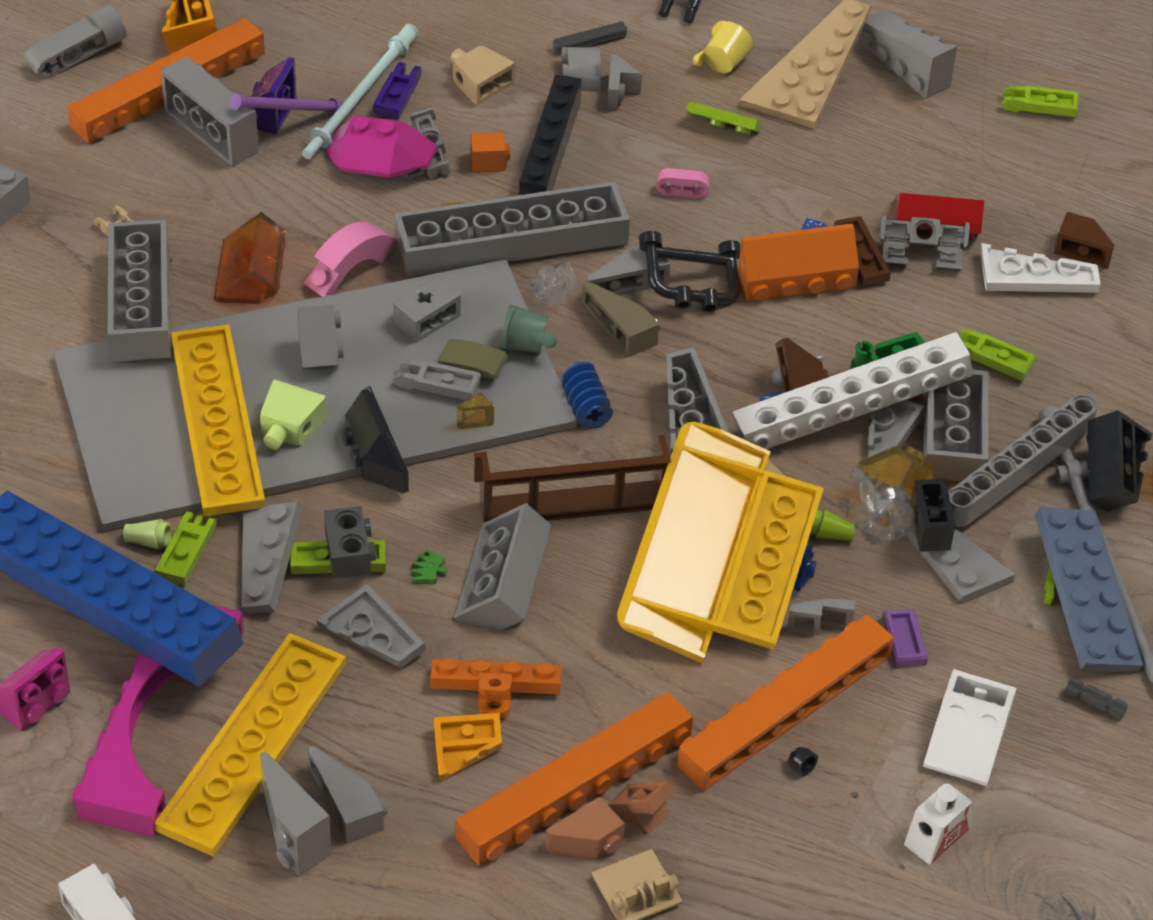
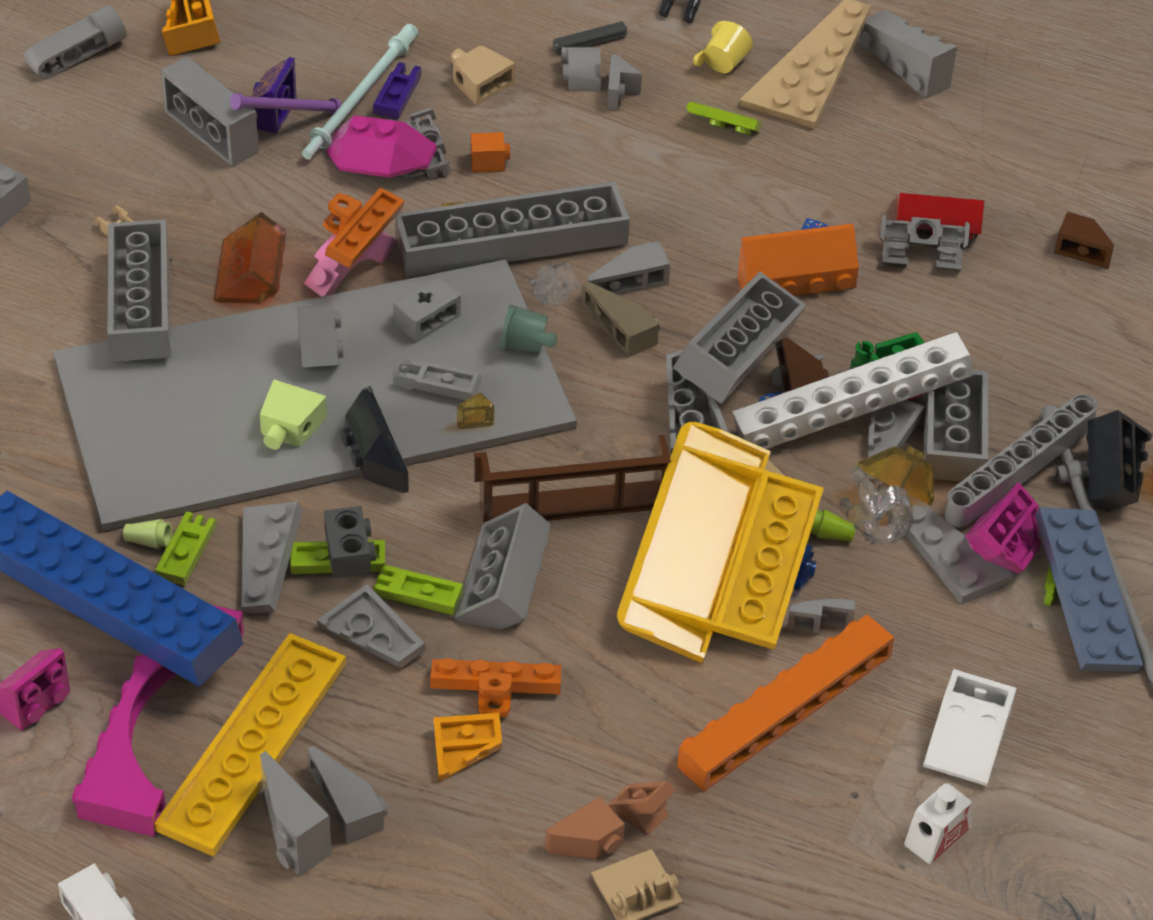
(142, 90): orange brick -> none
(217, 420): yellow plate -> none
(358, 225): none -> orange plate
(418, 589): none -> lime hinge
(428, 568): bright green piece -> none
(473, 357): olive slope -> none
(551, 136): black brick -> none
(573, 778): orange brick -> none
(586, 395): blue piece -> none
(682, 183): bright pink beam -> none
(683, 295): black bar -> none
(739, 337): none -> light grey brick
(803, 761): black hinge -> none
(871, 263): reddish brown plate -> none
(908, 643): medium lavender tile -> none
(932, 515): black brick -> none
(997, 354): lime hinge -> none
(1008, 531): none -> dark pink wedge
(1020, 272): white wing -> none
(1040, 100): lime hinge -> none
(1096, 698): dark grey axle -> none

